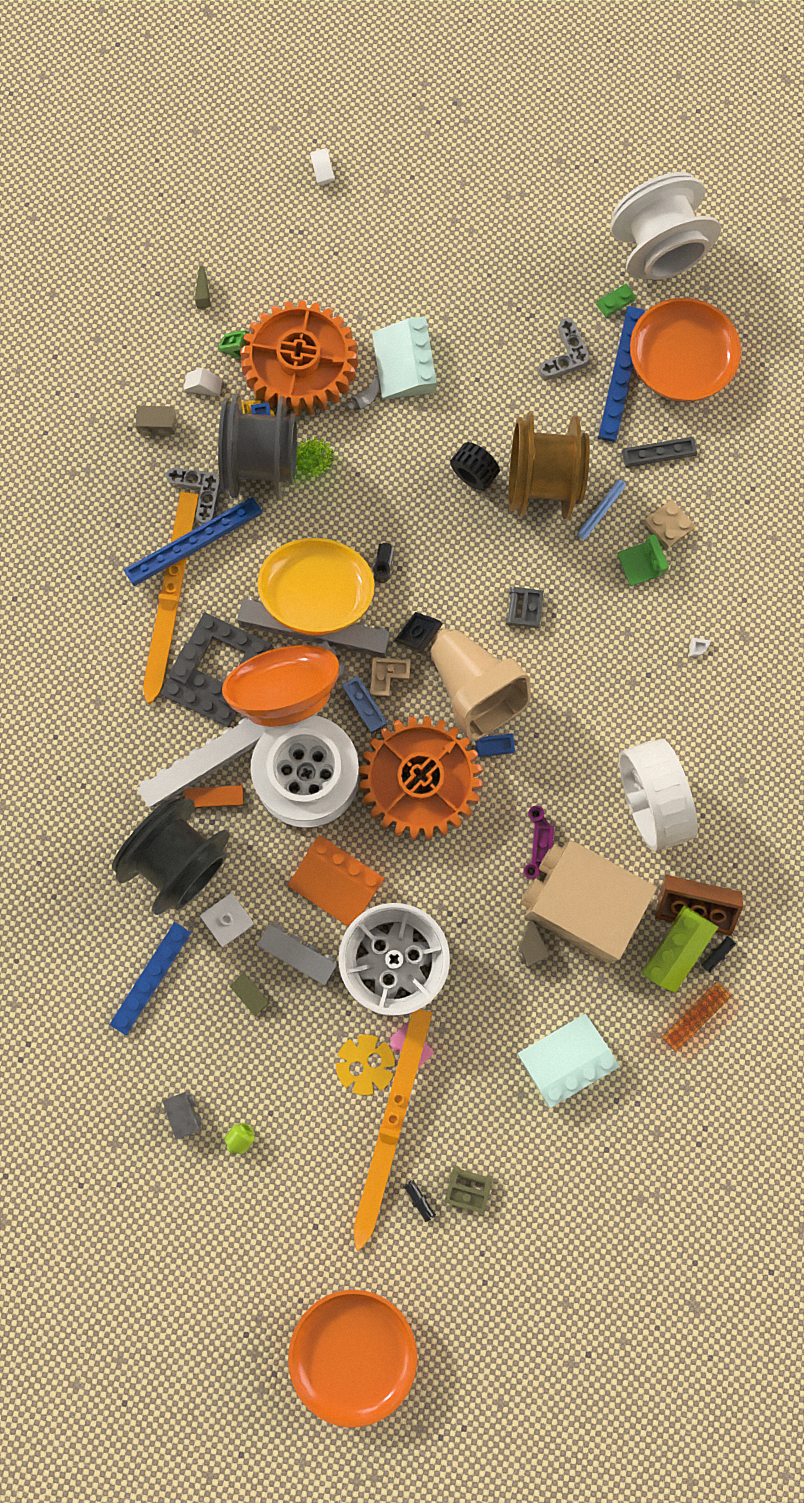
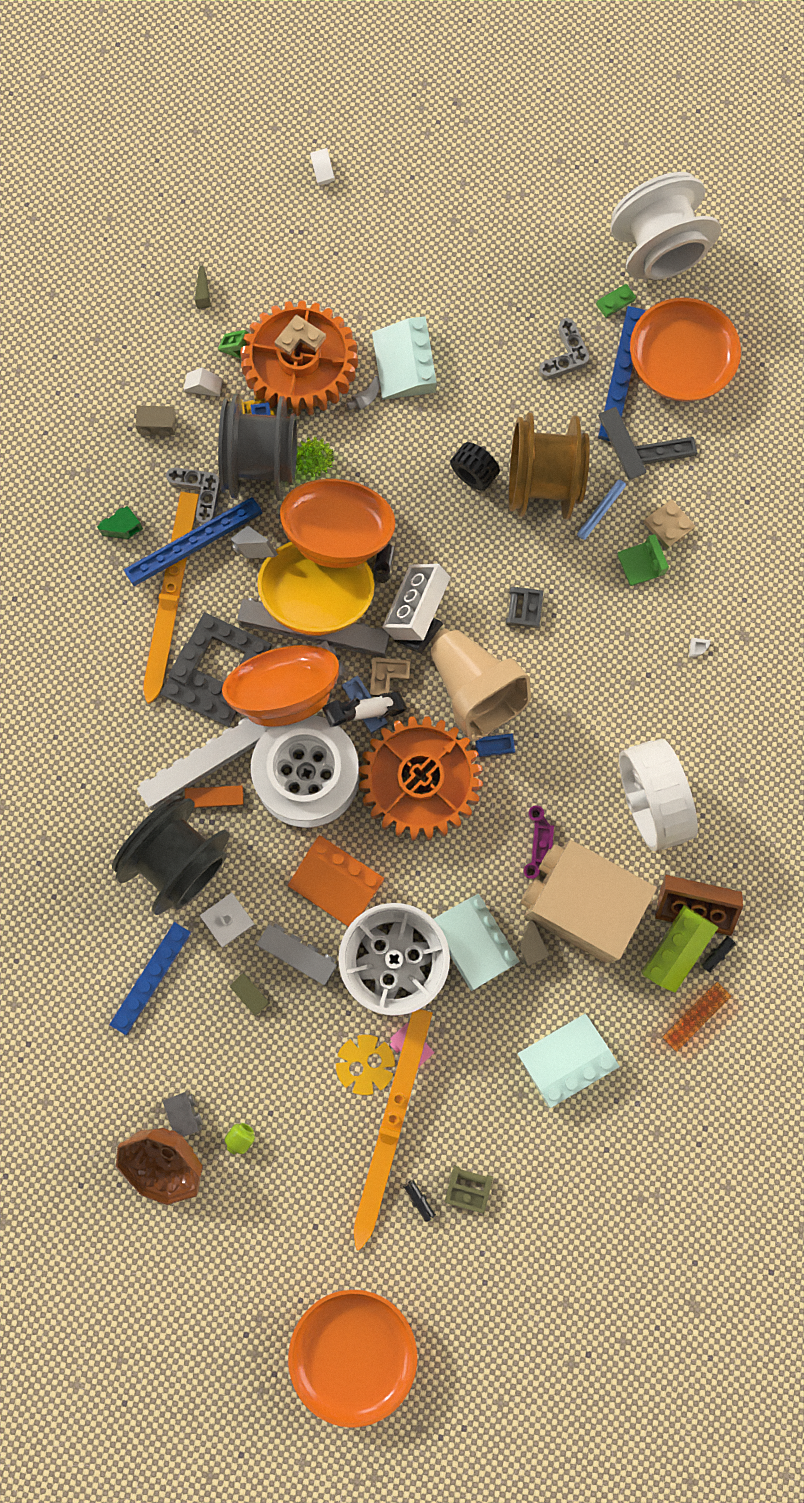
(120, 525): none -> green slope
(160, 1165): none -> dark orange rock
(252, 544): none -> light grey slope
(299, 331): none -> tan plate
(337, 522): none -> orange dish
(381, 707): none -> black piece
(416, 602): none -> white brick
(476, 942): none -> light aqua slope
(622, 443): none -> dark grey tile

